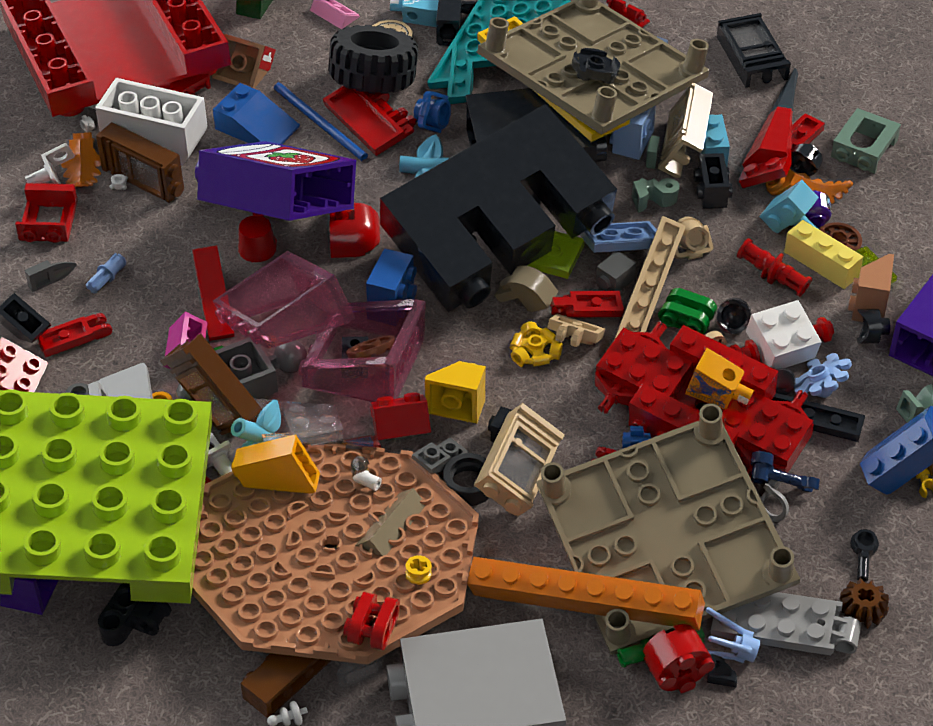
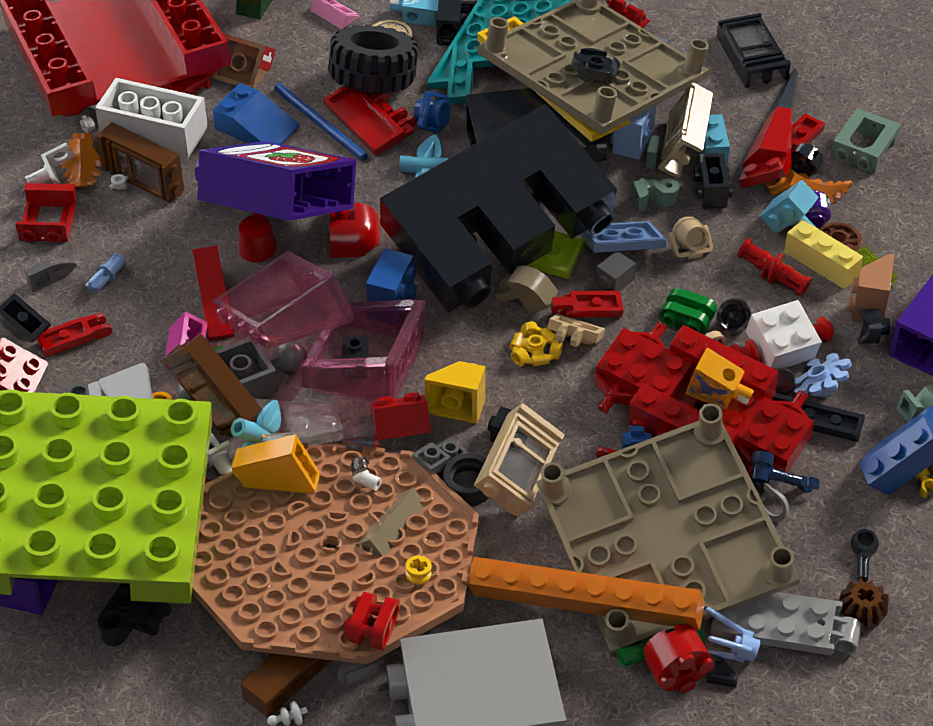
(372, 346): copper wheel -> none
(652, 276): tan plate -> none

